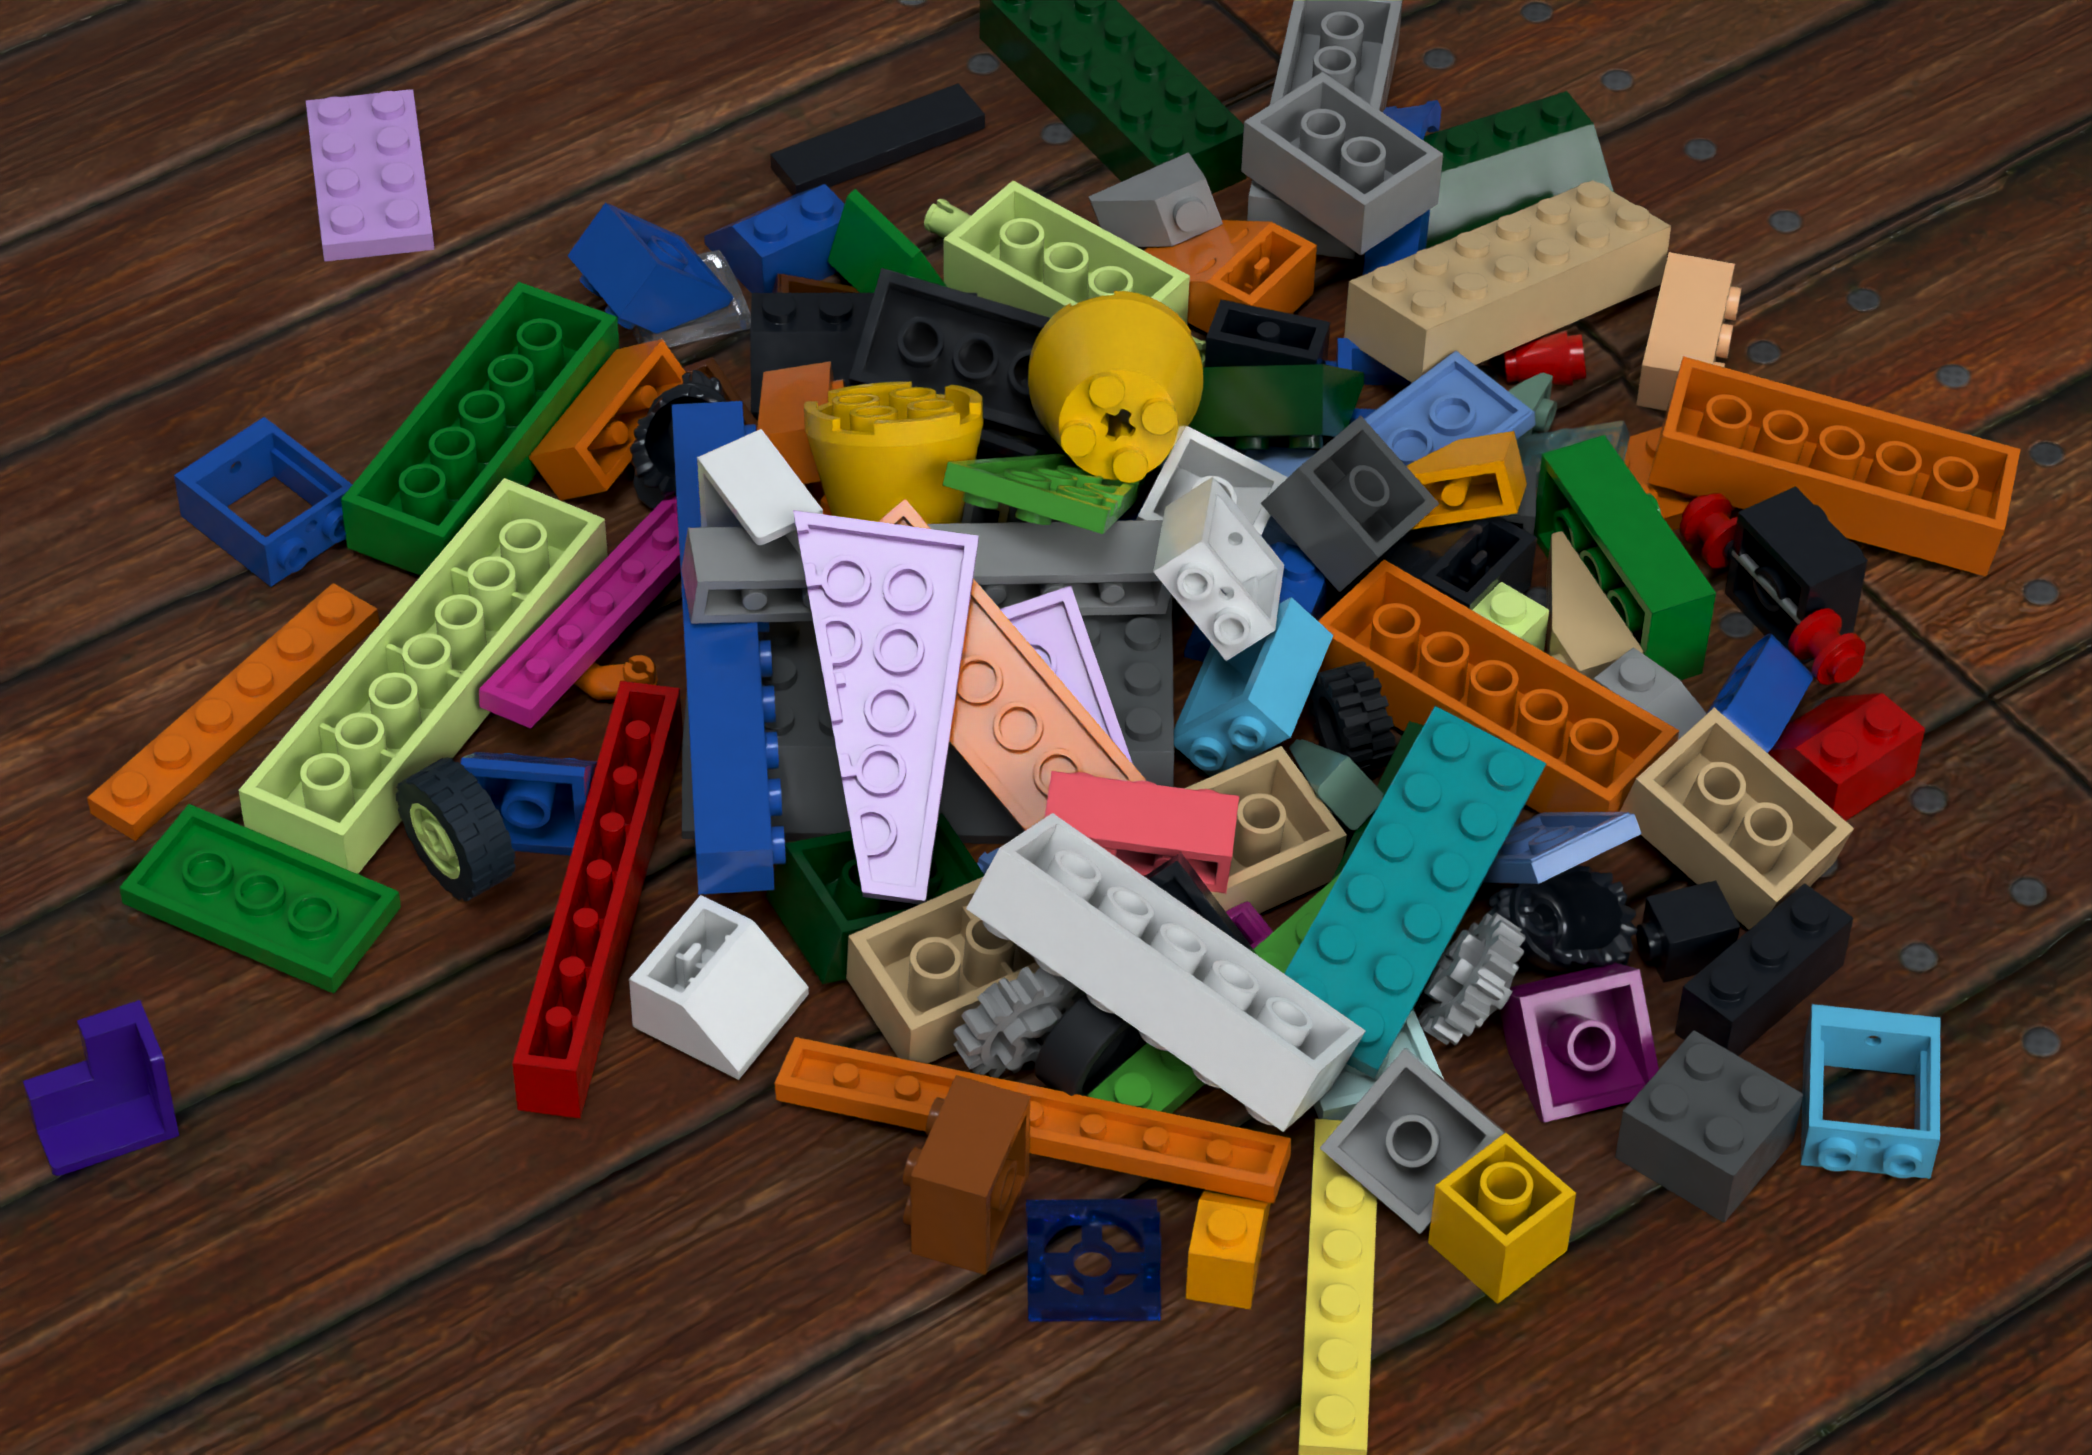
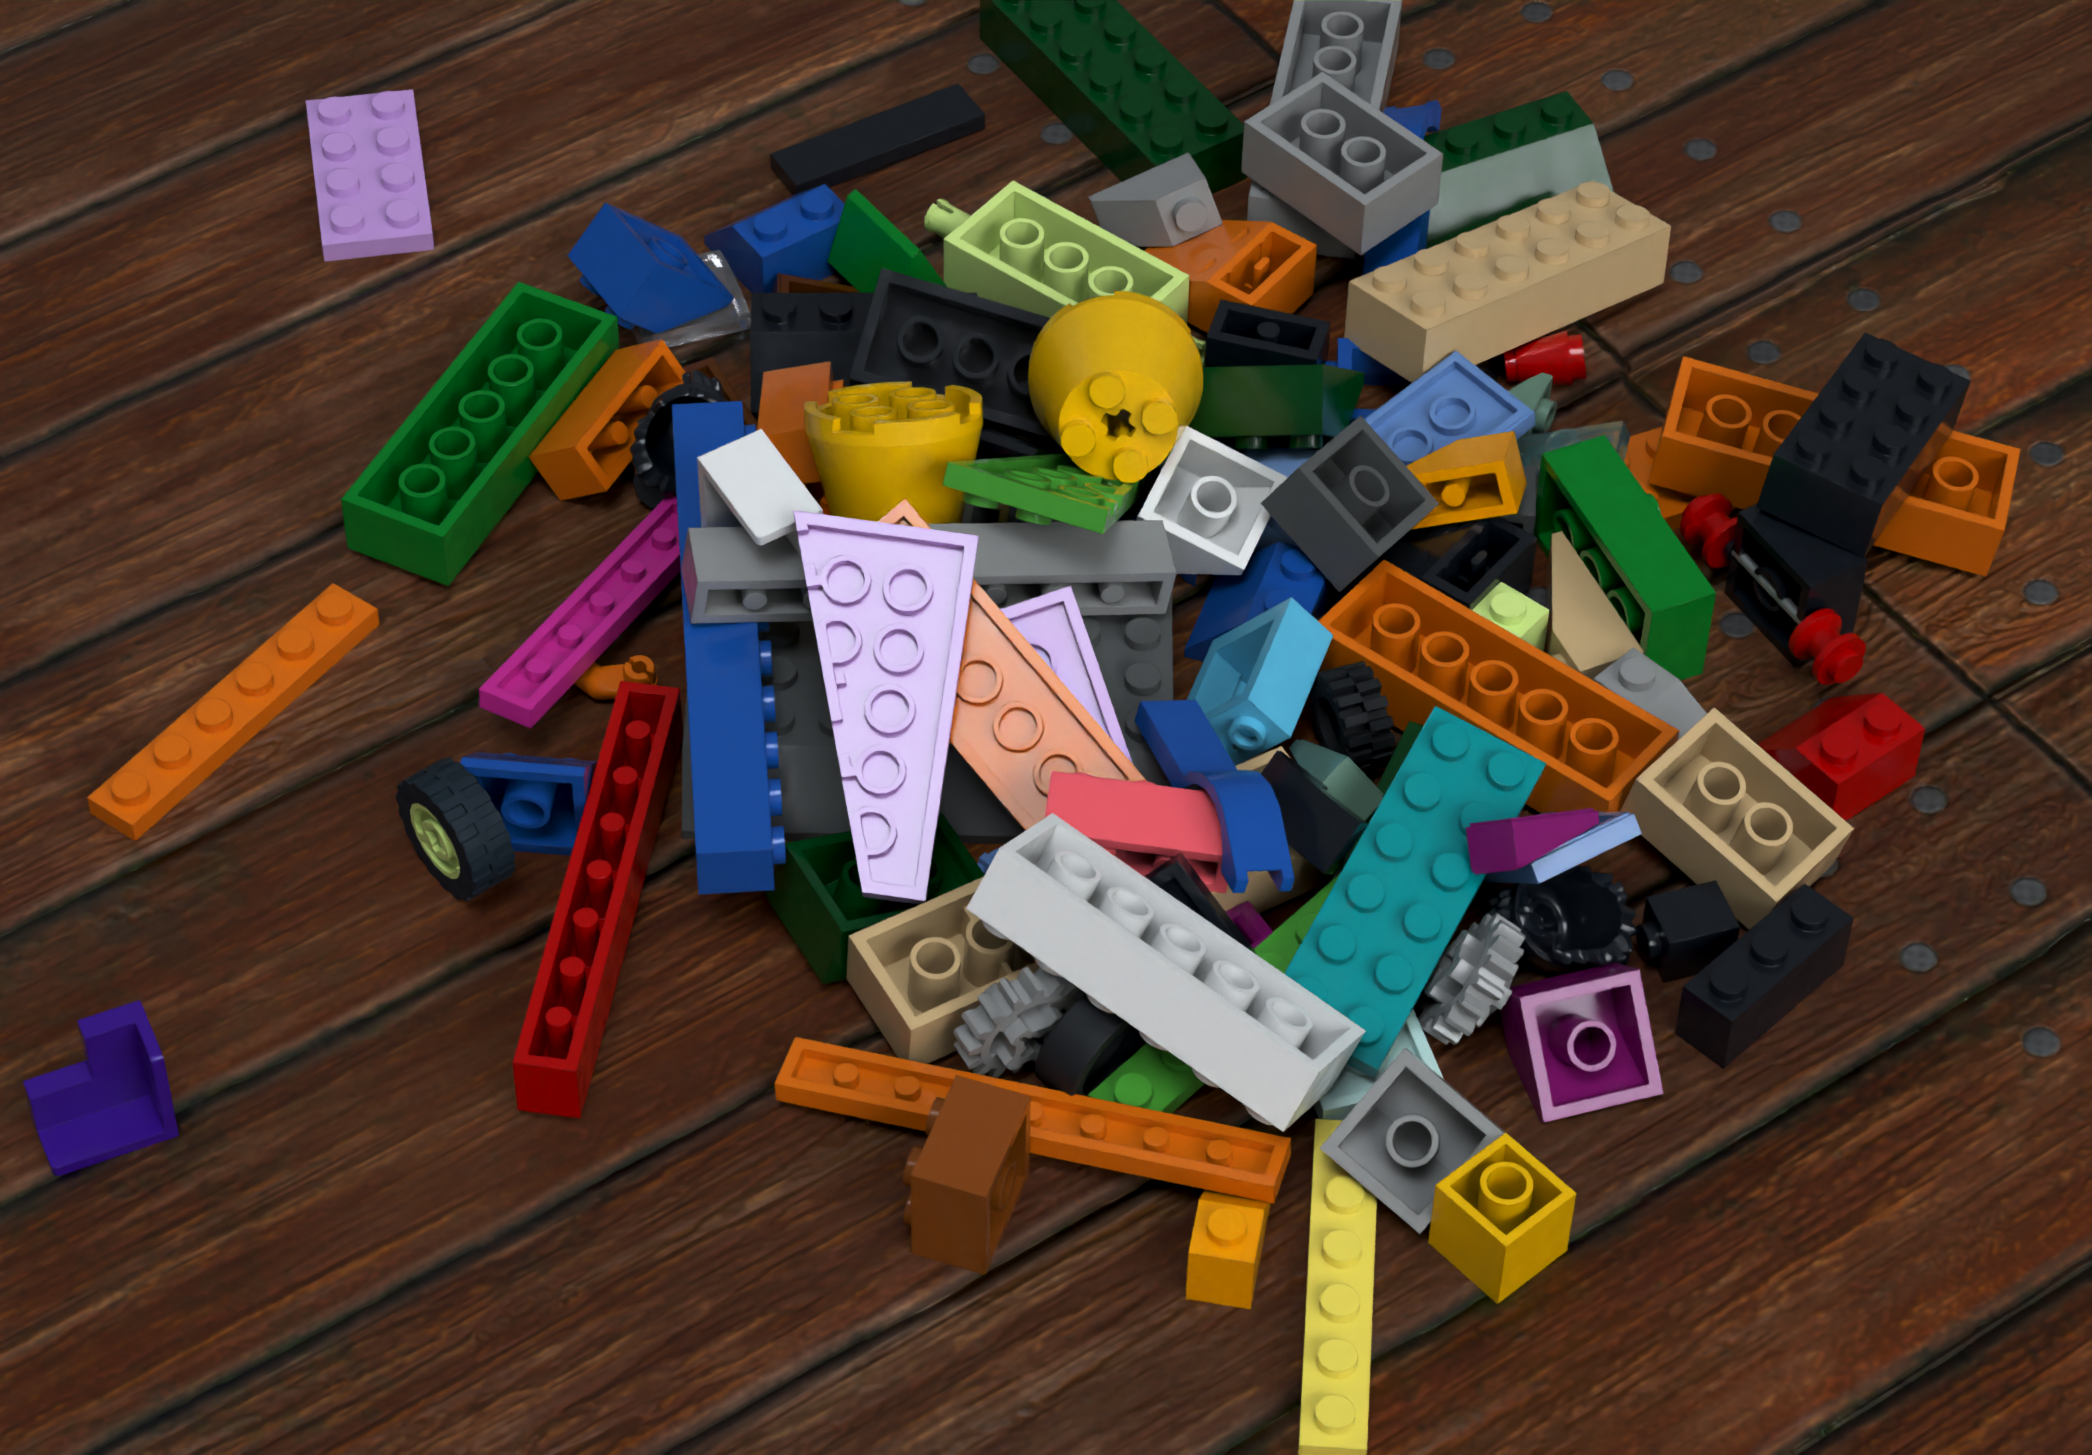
(259, 454): blue window -> none
(260, 898): green plate -> none
(419, 676): yellowish green brick -> none
(715, 988): white slope -> none
(1054, 1303): clear blue piece -> none
(1200, 559): white window -> none
(1243, 799): none -> blue piece
(1312, 818): none -> black slope
(1521, 840): none -> magenta slope
(1687, 323): light nougat brick -> none
(1708, 1126): dark grey brick -> none
(1763, 691): blue beam -> none
(1863, 444): none -> black brick
(1903, 1046): medium azure window -> none

